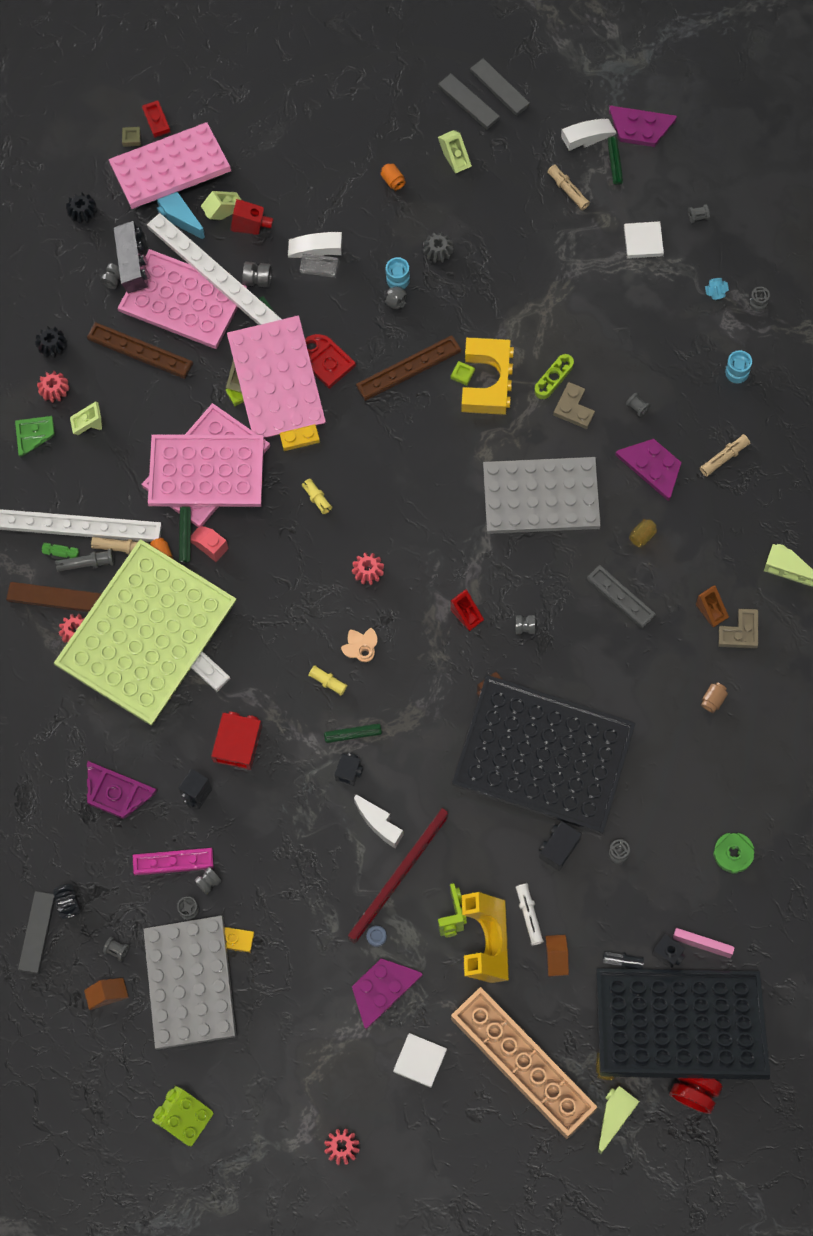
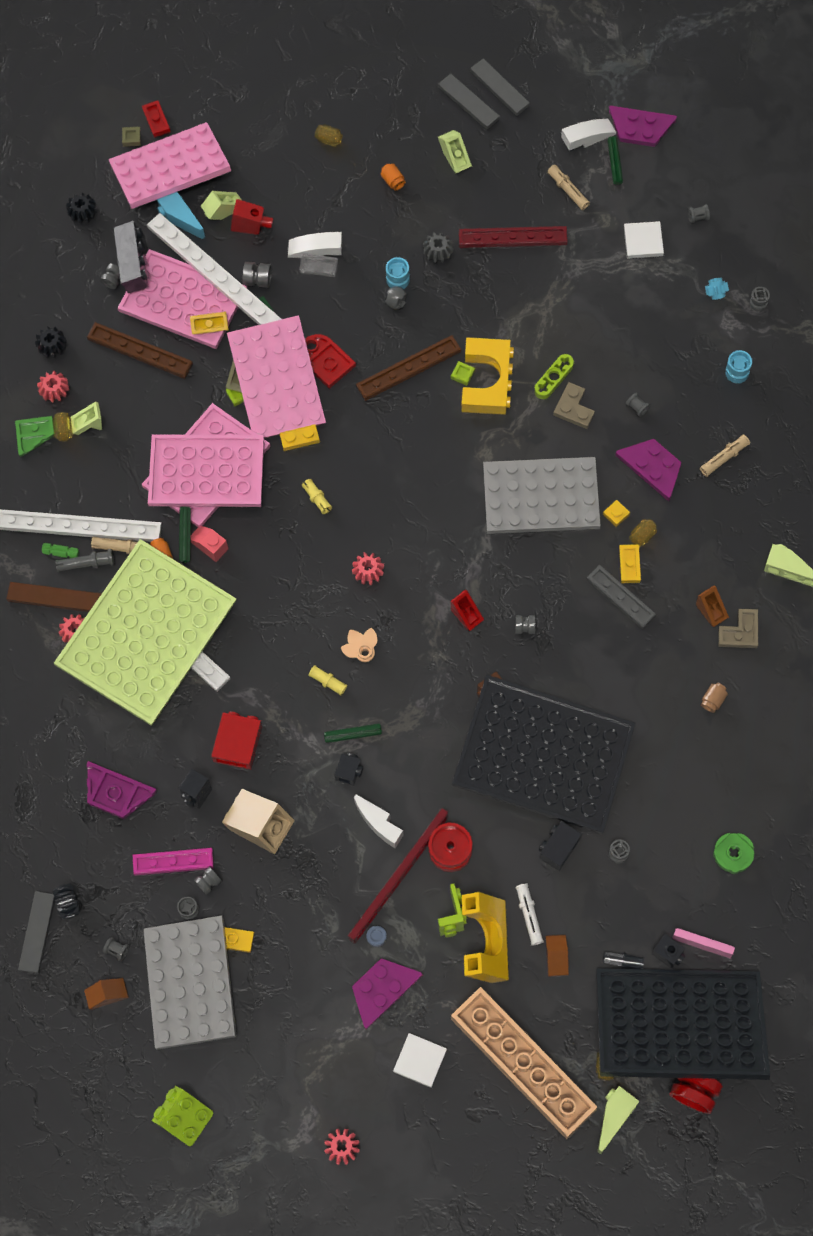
(62, 426): none -> clear yellow brick
(209, 322): none -> yellow slope
(258, 820): none -> tan slope
(328, 135): none -> clear yellow brick
(450, 835): none -> red wheel
(512, 237): none -> dark red tile
(616, 513): none -> yellow plate
(630, 563): none -> yellow plate

